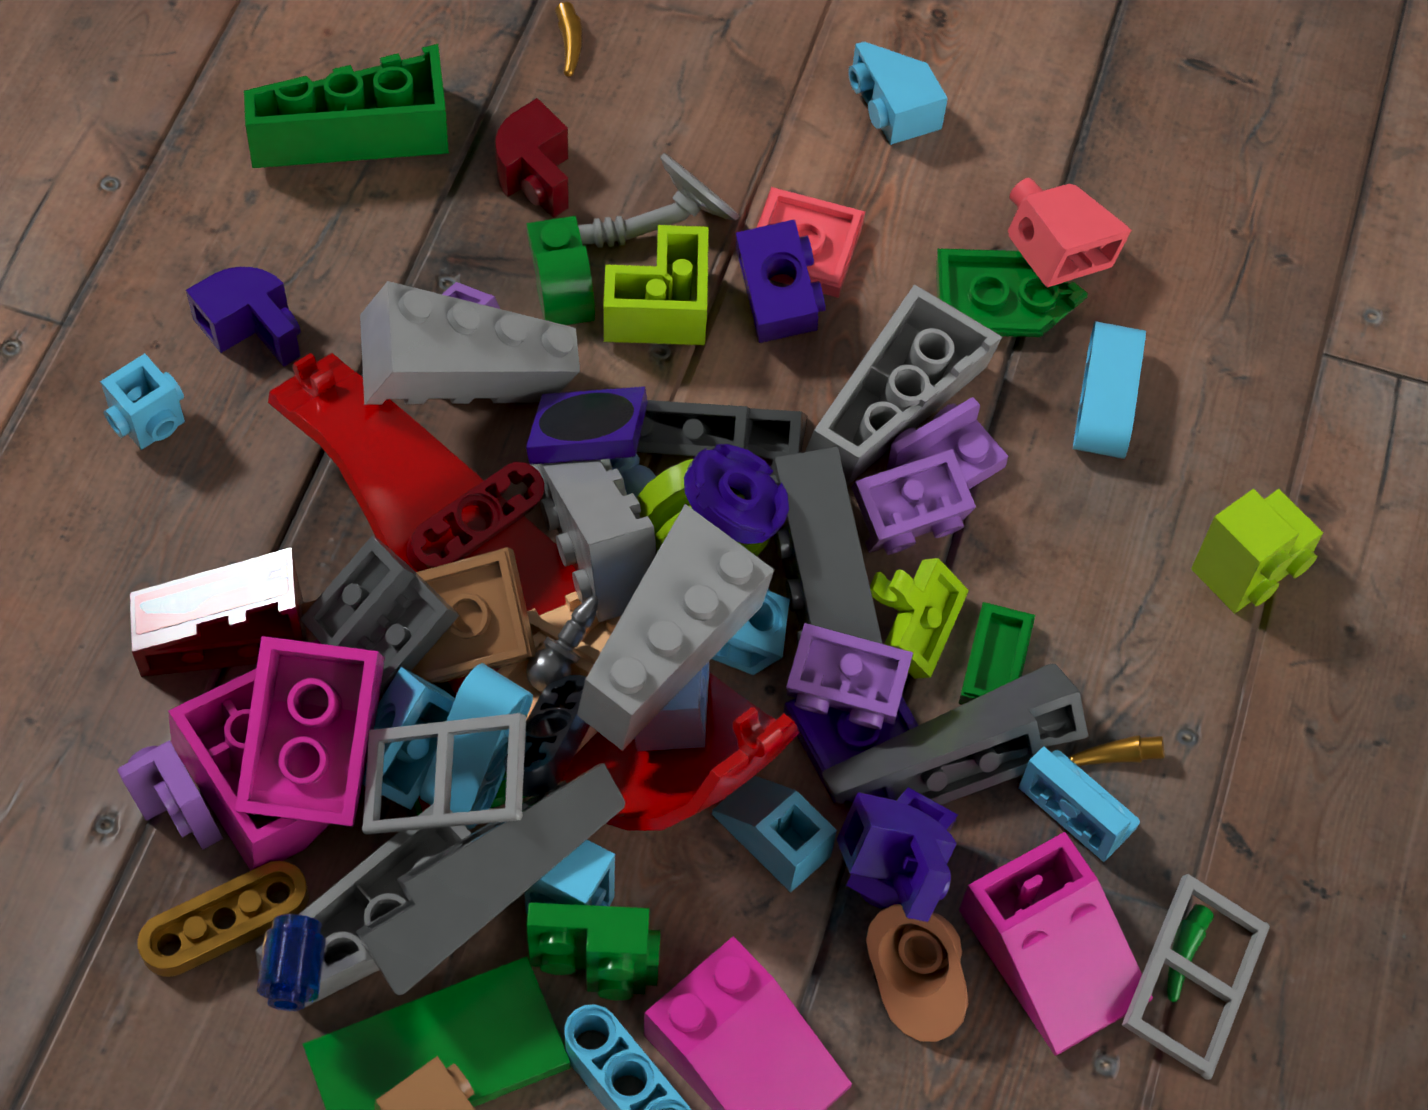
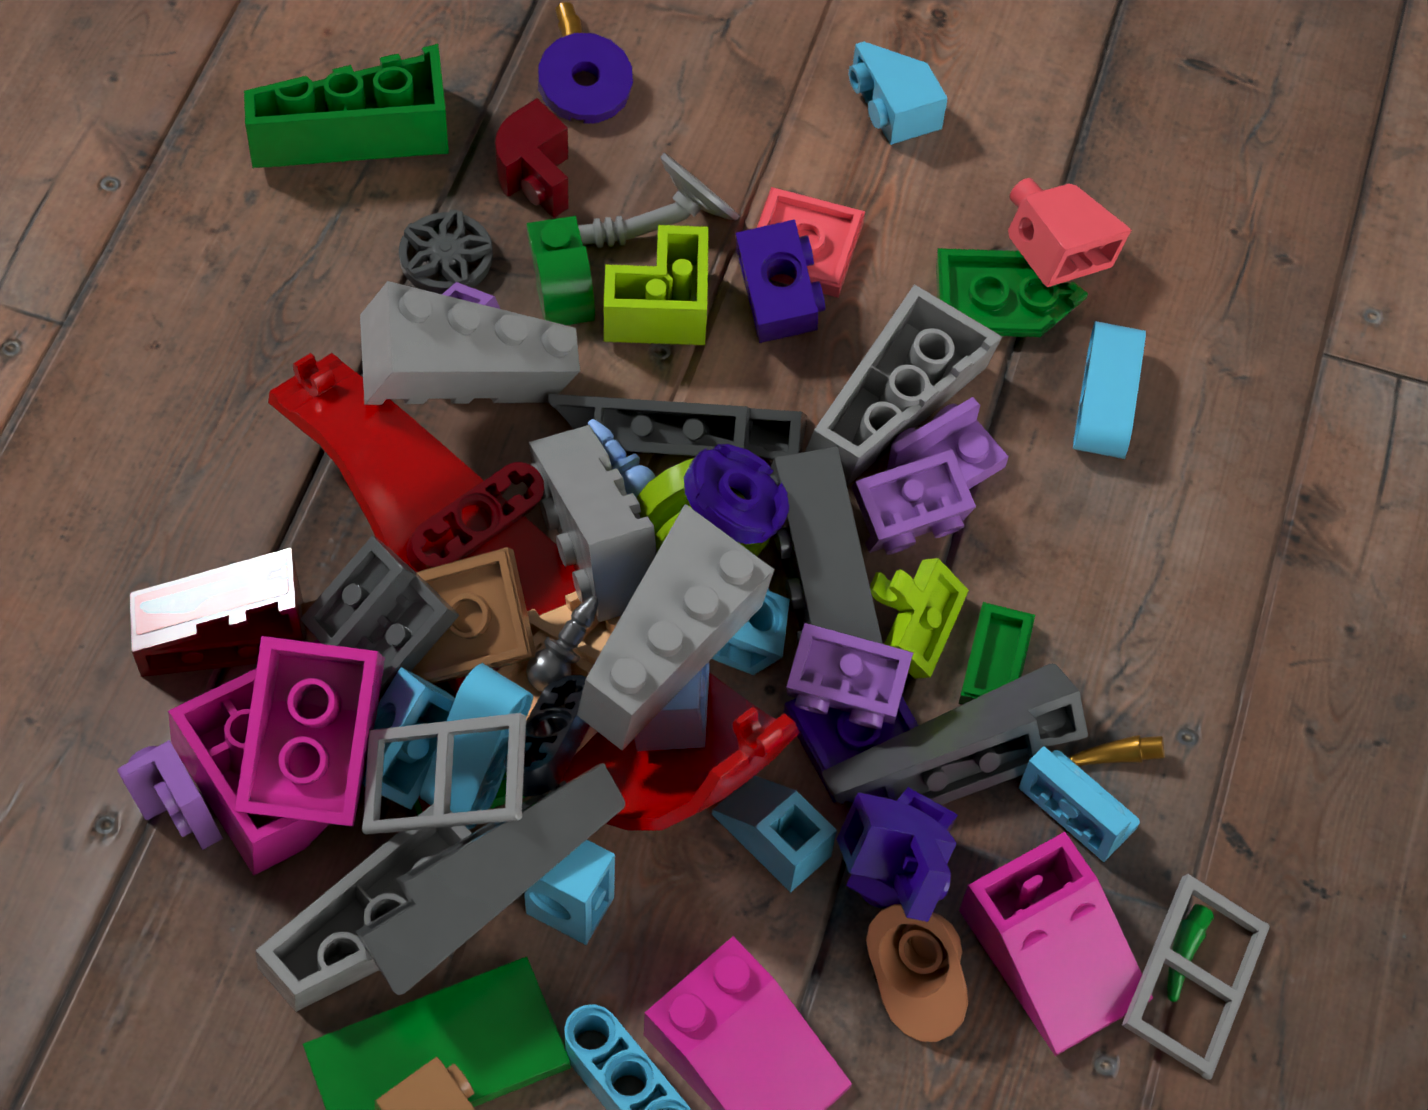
(143, 402): medium azure brick -> none
(196, 919): pearl gold plate -> none
(242, 303): dark purple brick -> none
(291, 962): clear blue brick -> none
(445, 251): none -> dark grey wheel
(587, 425): tile -> none
(589, 54): none -> dark purple tile
(604, 940): green plate -> none
(1255, 547): lime brick -> none

